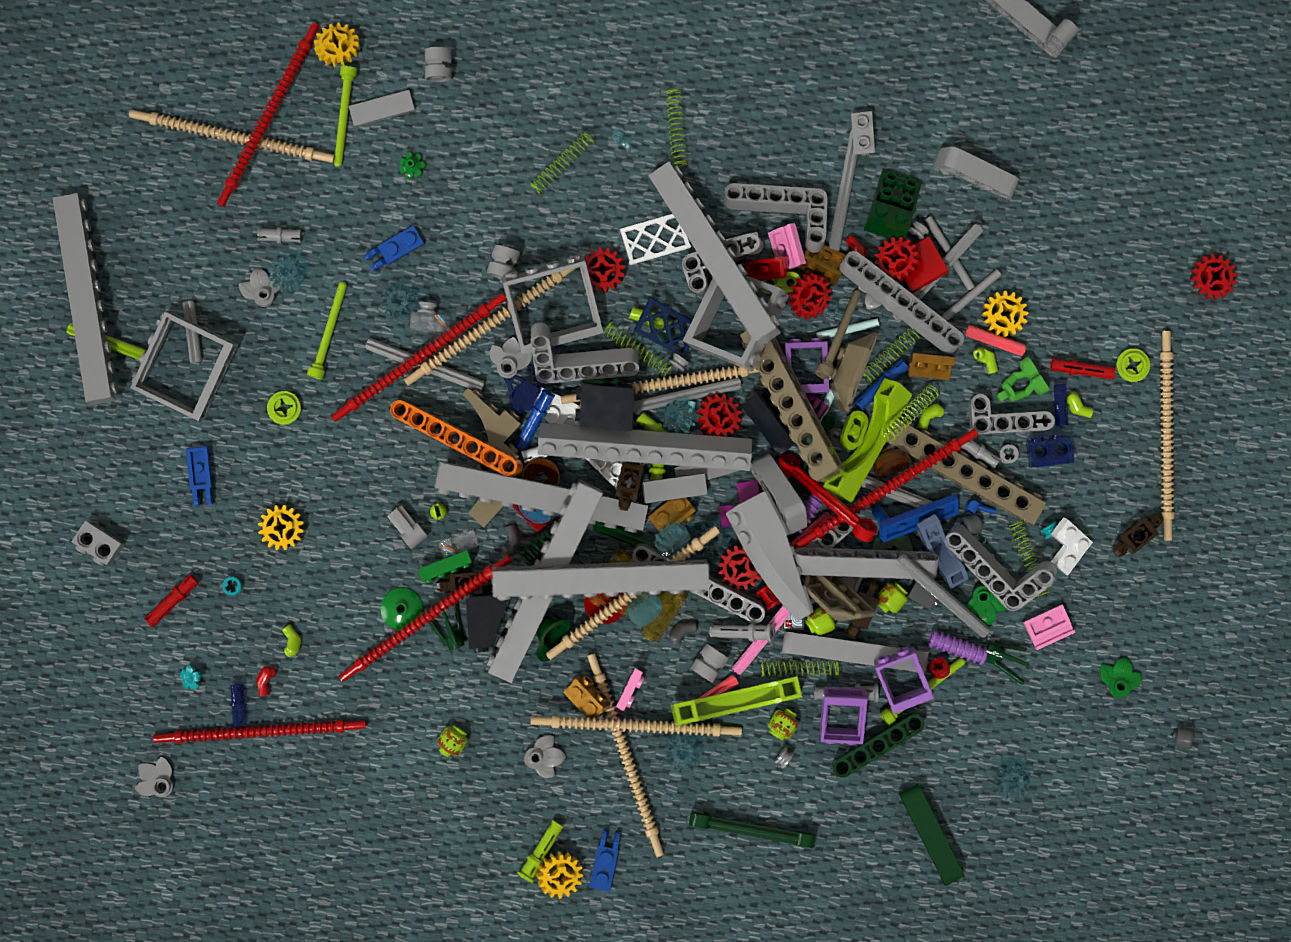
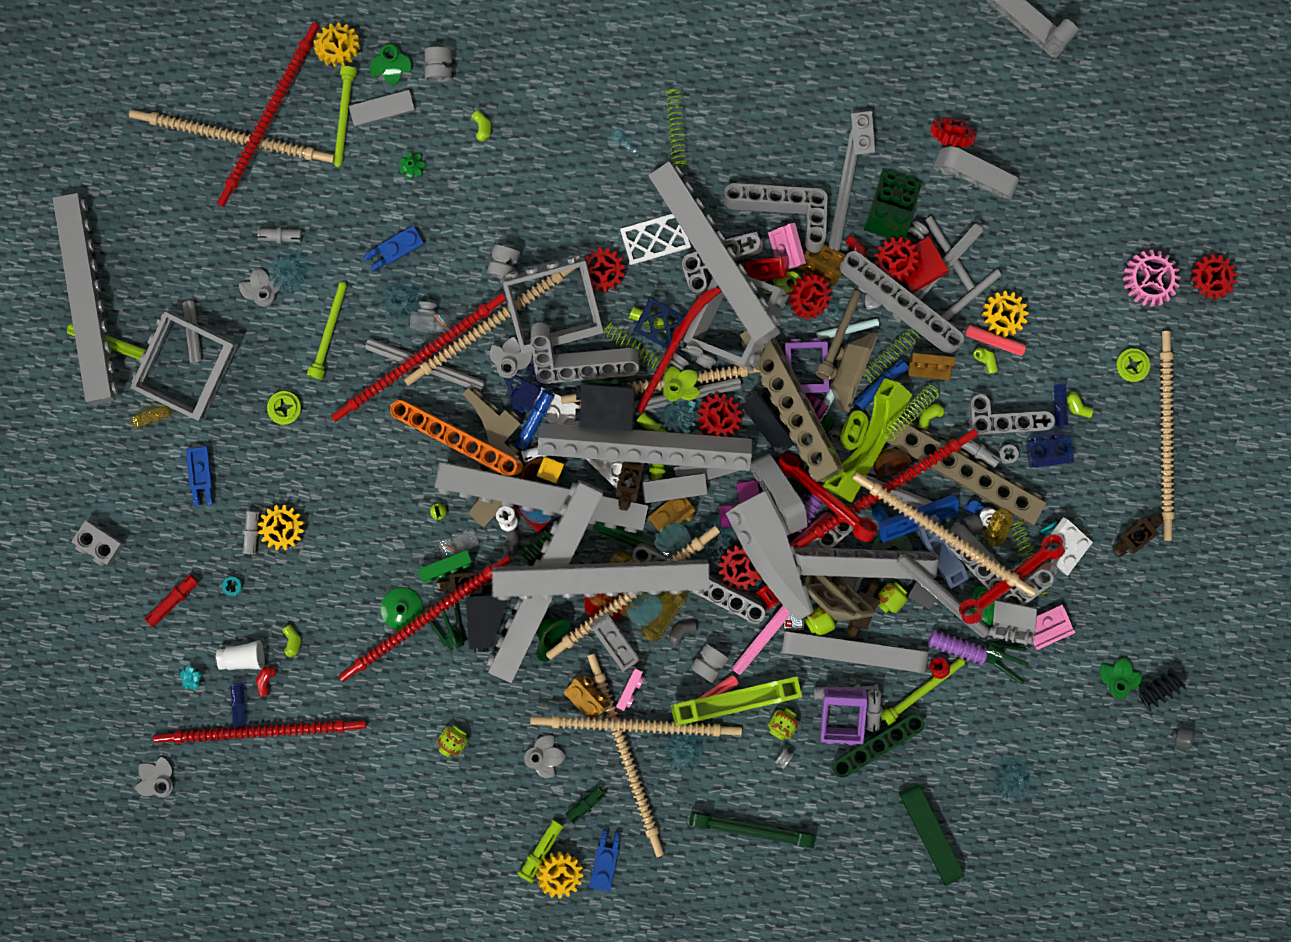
(150, 417): none -> clear yellow beam
(241, 656): none -> white plant
(250, 532): none -> light grey pin
(390, 67): none -> green plate
(410, 530): light grey piece -> none
(484, 128): none -> lime arm
(512, 519): none -> white bush
(539, 190): lime piece -> none
(550, 470): none -> yellow tile
(585, 805): none -> dark green pin
(614, 642): none -> light grey tile
(677, 337): none -> red piece
(682, 382): none -> lime plate
(703, 358): none -> light grey plate
(752, 631): light grey pin -> none
(763, 672): lime piece -> none
(874, 710): none -> light grey pin
(912, 697): medium lavender window -> none
(953, 132): none -> red gear
(986, 513): none -> white plate
(1001, 528): none -> clear yellow beam
(1002, 587): none -> red piece
(1012, 579): none -> tan hose
(1014, 622): none -> light grey hinge
(1029, 371): bright green piece -> none
(1058, 365): red pin -> none
(1156, 284): none -> bright pink gear
(1160, 689): none -> black piece

